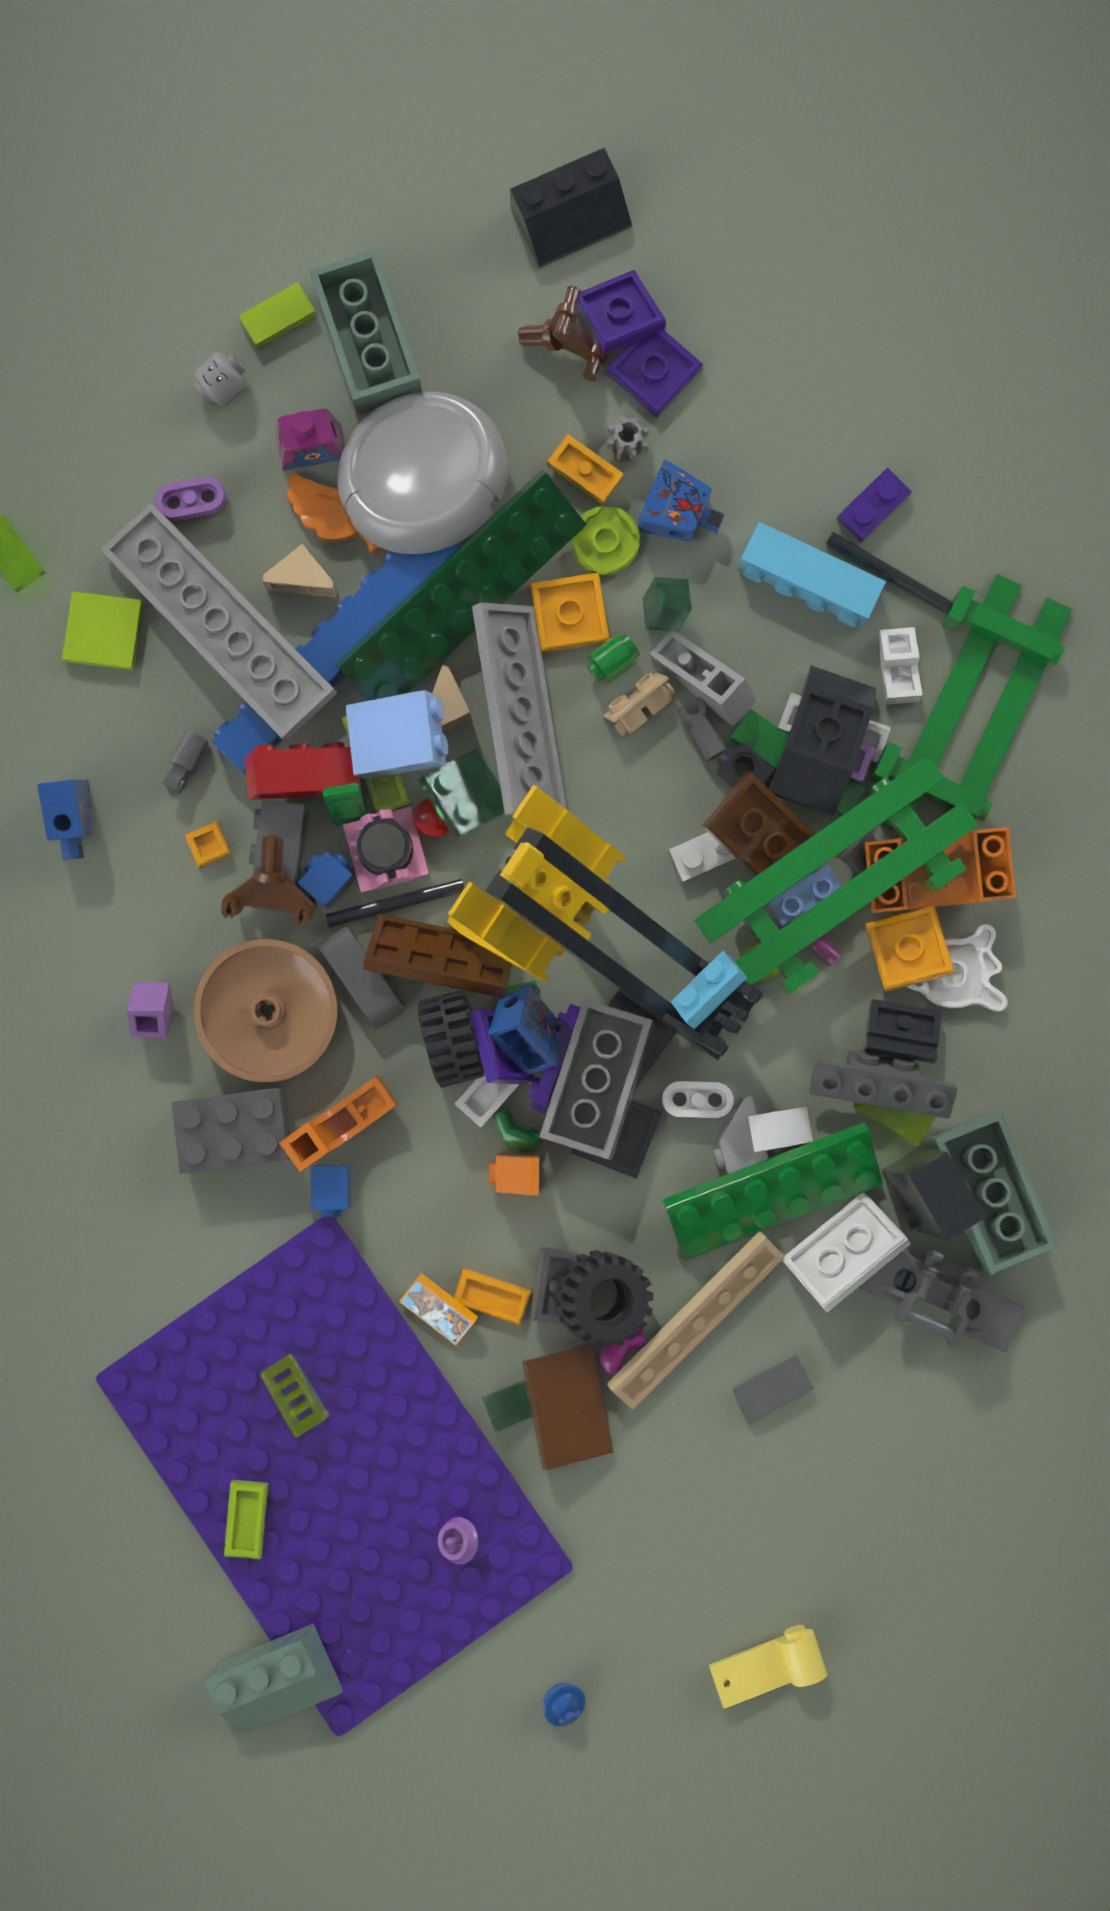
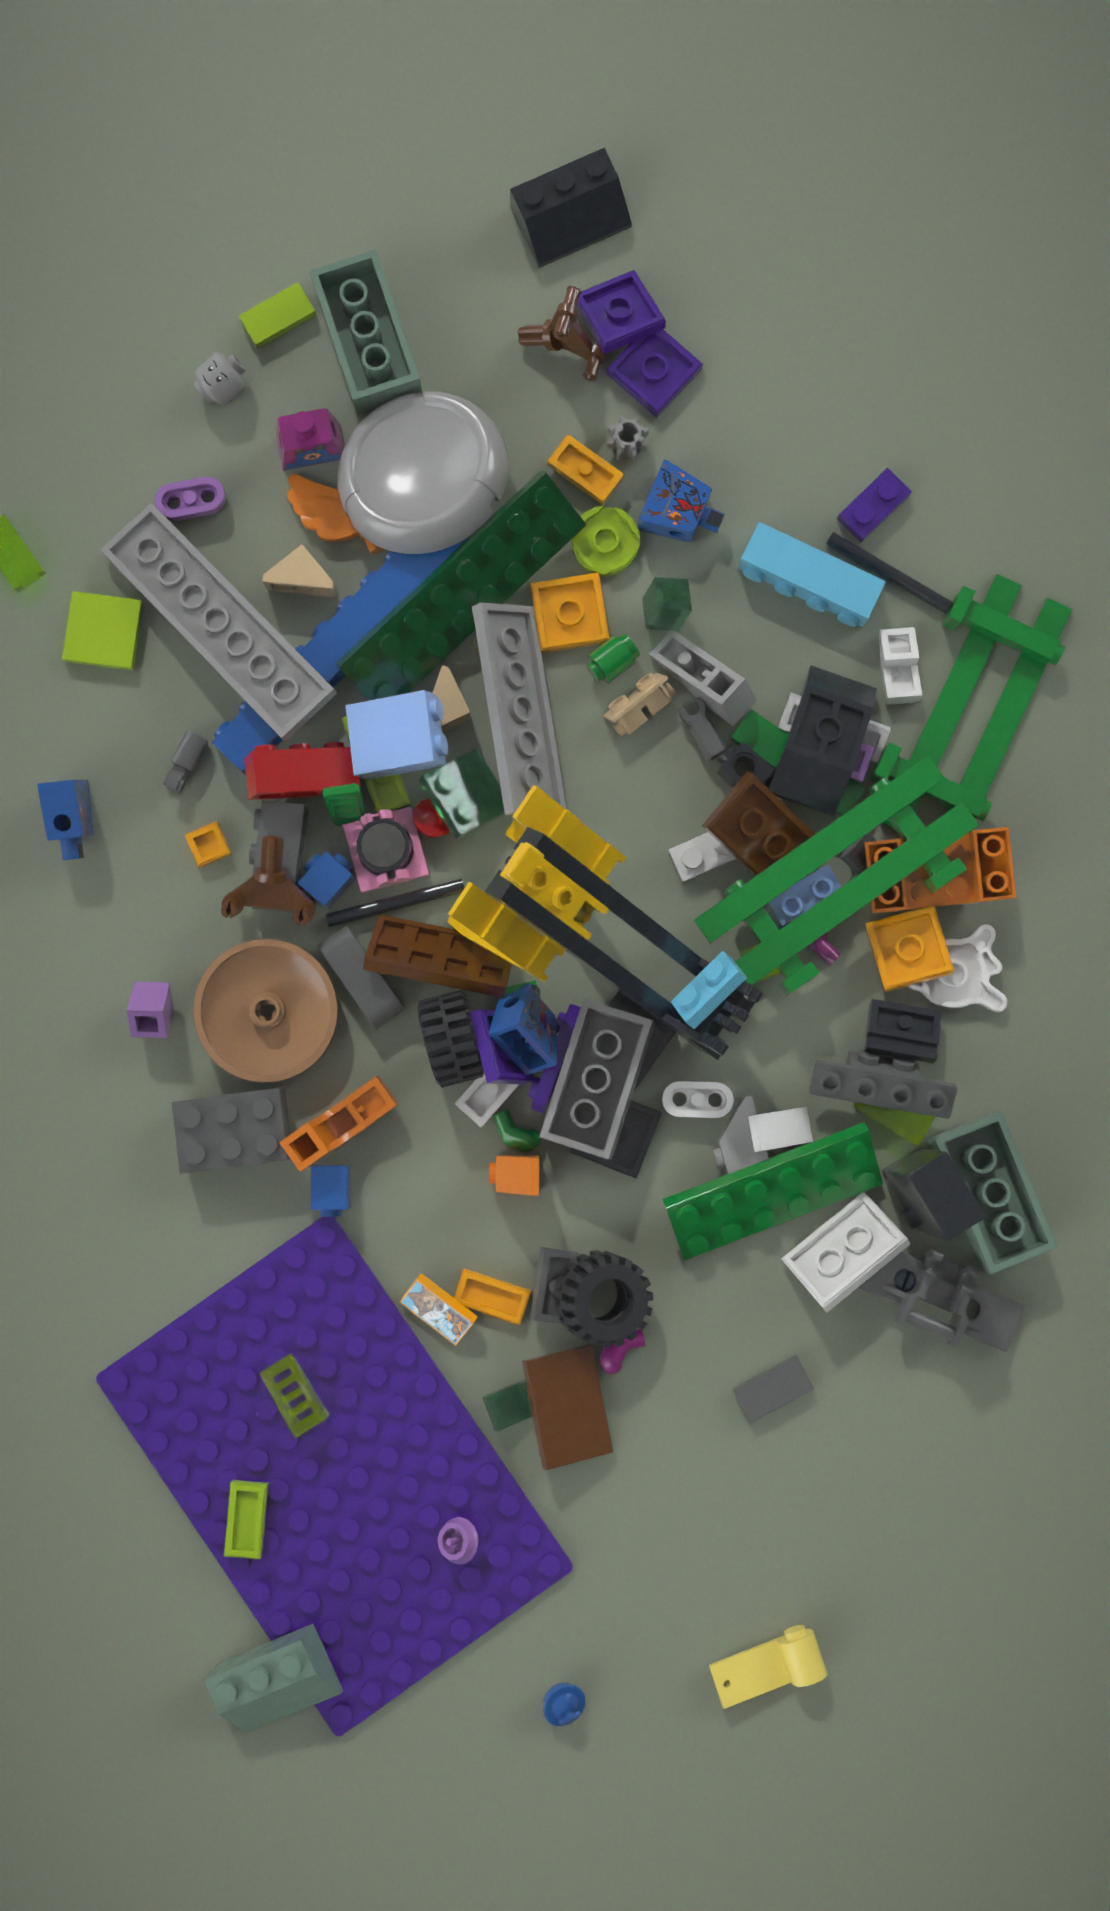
(695, 1320): tan plate -> none

